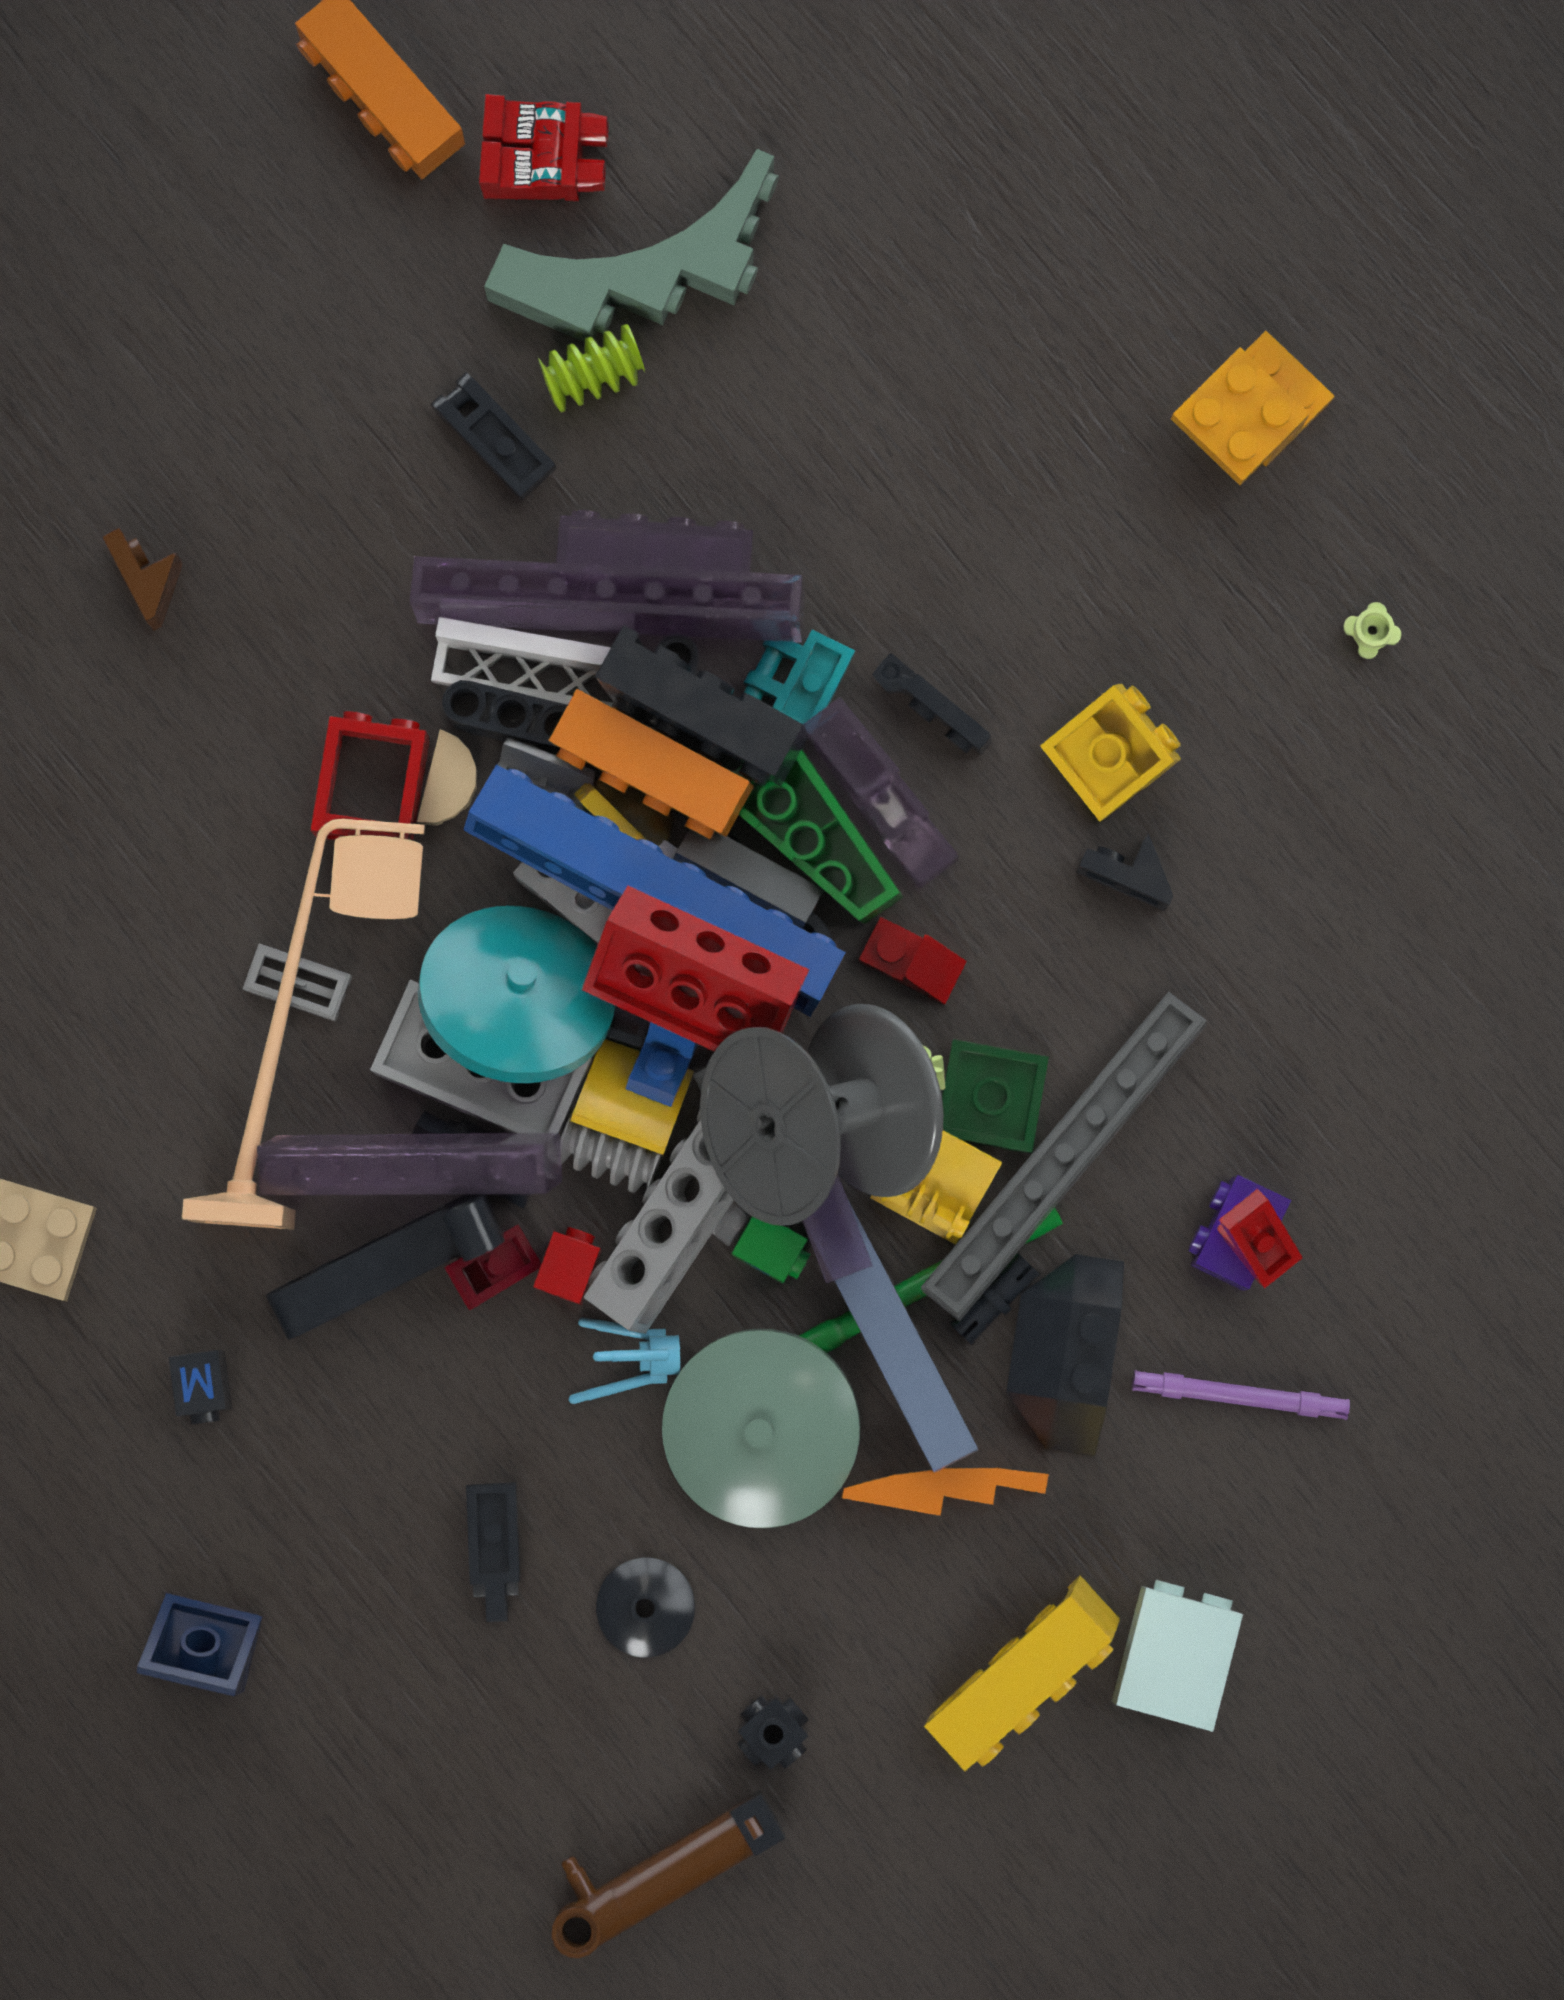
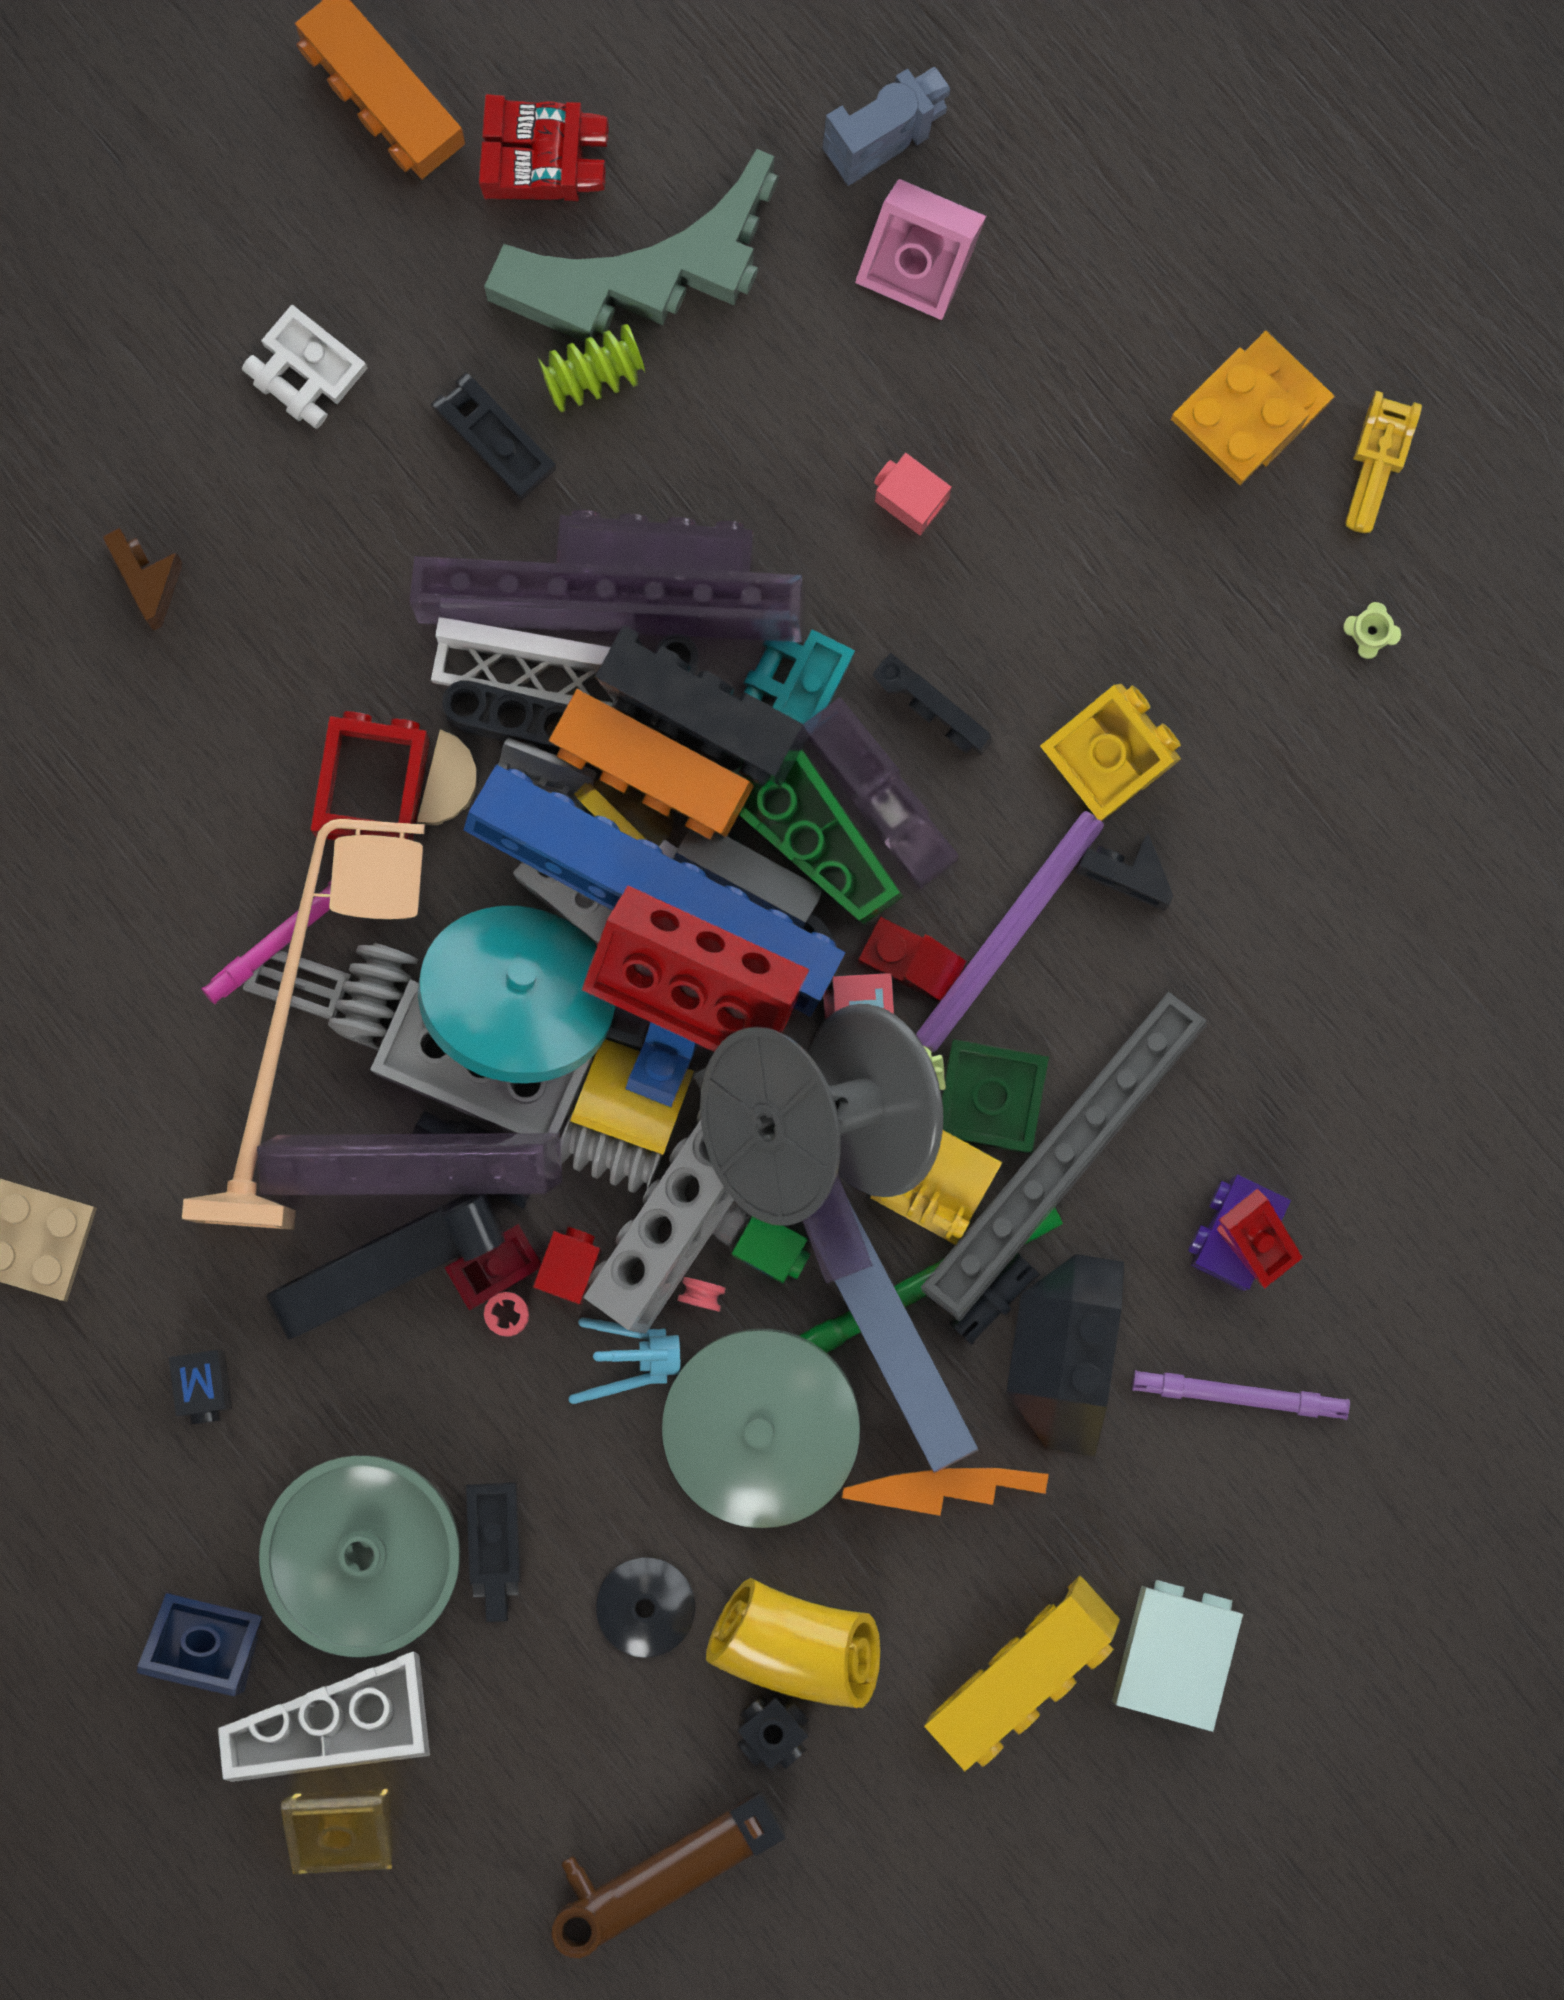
(242, 967): none -> dark pink piece
(312, 354): none -> white plate
(338, 1831): none -> clear yellow slope
(346, 1724): none -> white wedge
(359, 1556): none -> sand green dish
(371, 993): none -> light grey piece
(493, 1321): none -> coral bush
(701, 1294): none -> coral bush
(797, 1646): none -> yellow brick
(859, 989): none -> coral brick
(886, 125): none -> sand blue hips
(911, 492): none -> coral brick
(919, 248): none -> bright pink slope
(1009, 931): none -> medium lavender axle
(1382, 449): none -> yellow connector

